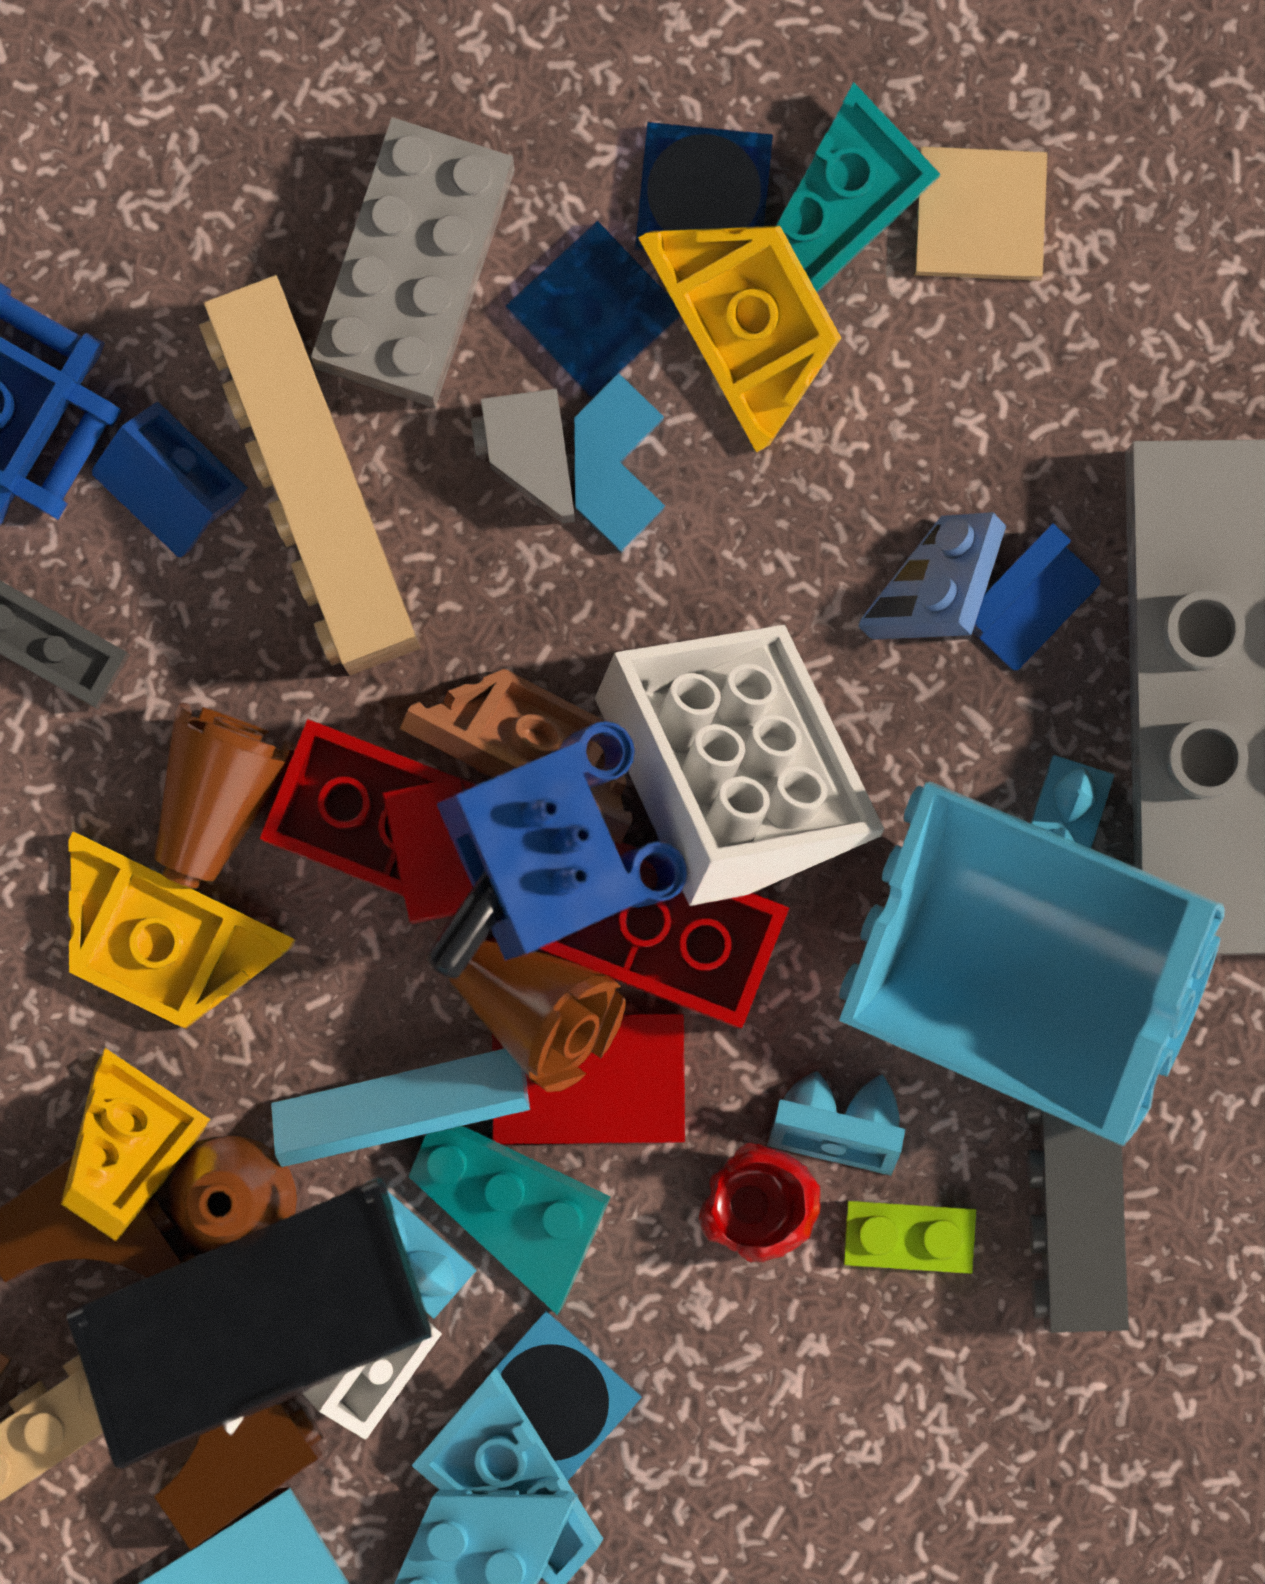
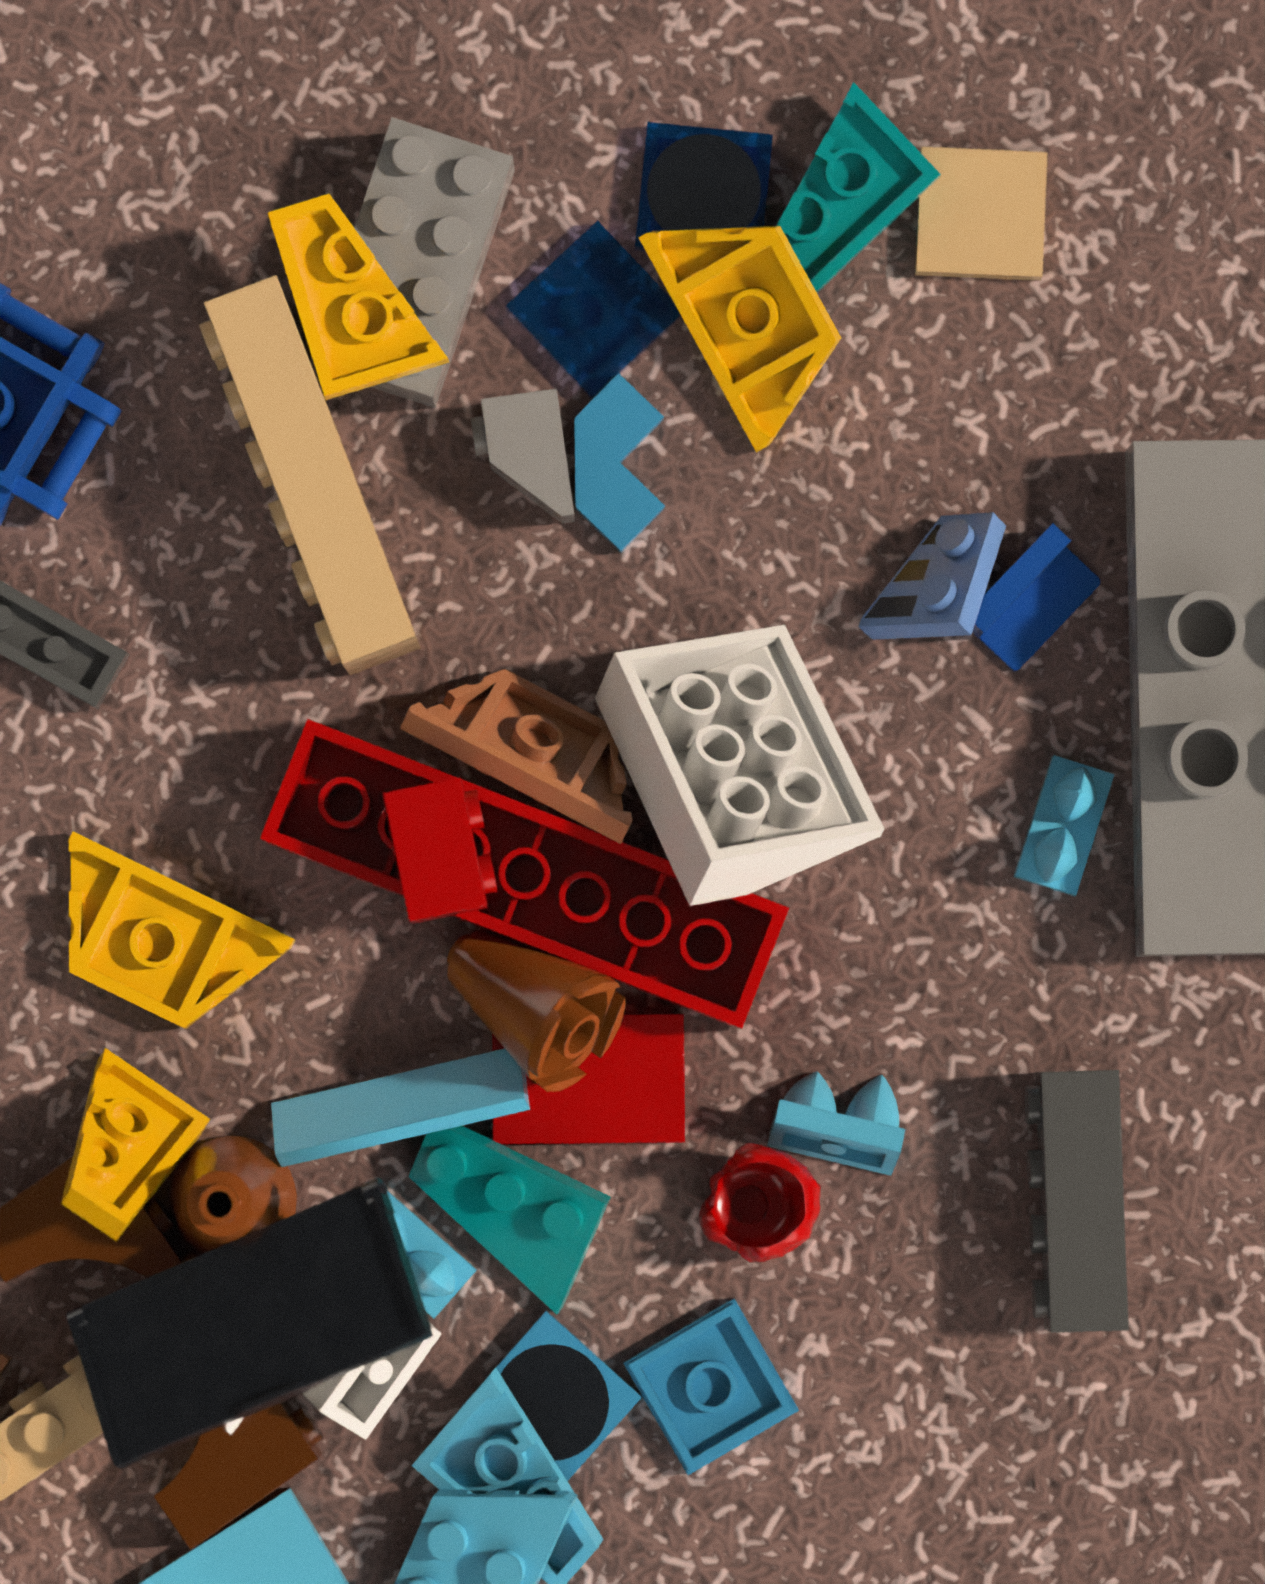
(167, 478): blue panel -> none
(213, 791): dark orange cone -> none
(347, 304): none -> yellow wing
(545, 854): blue piece -> none
(711, 1386): none -> dark azure tile
(909, 1237): lime plate -> none
(1031, 963): medium azure cylinder -> none

